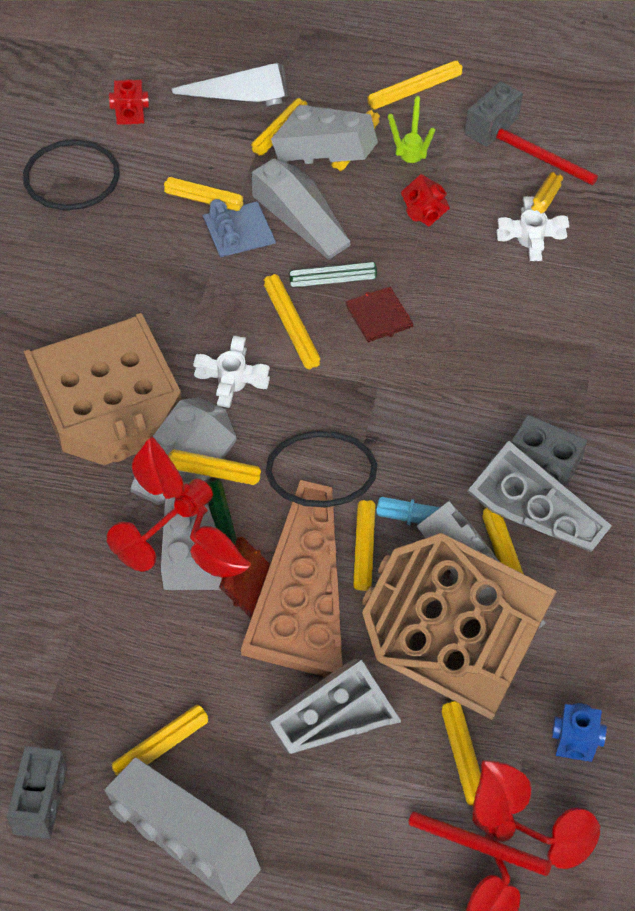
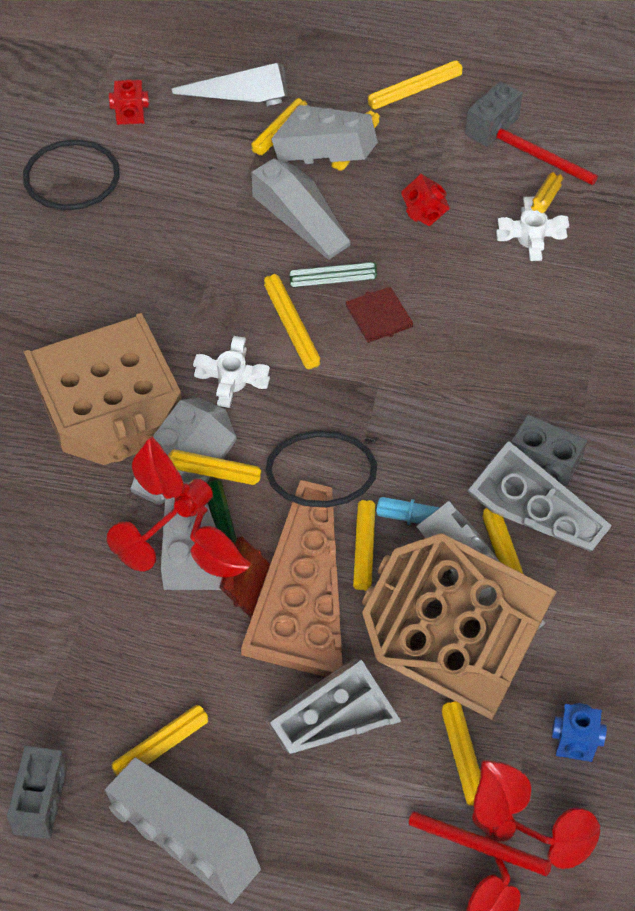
(202, 193): yellow axle -> none
(237, 230): sand blue hinge -> none
(412, 146): lime plant -> none

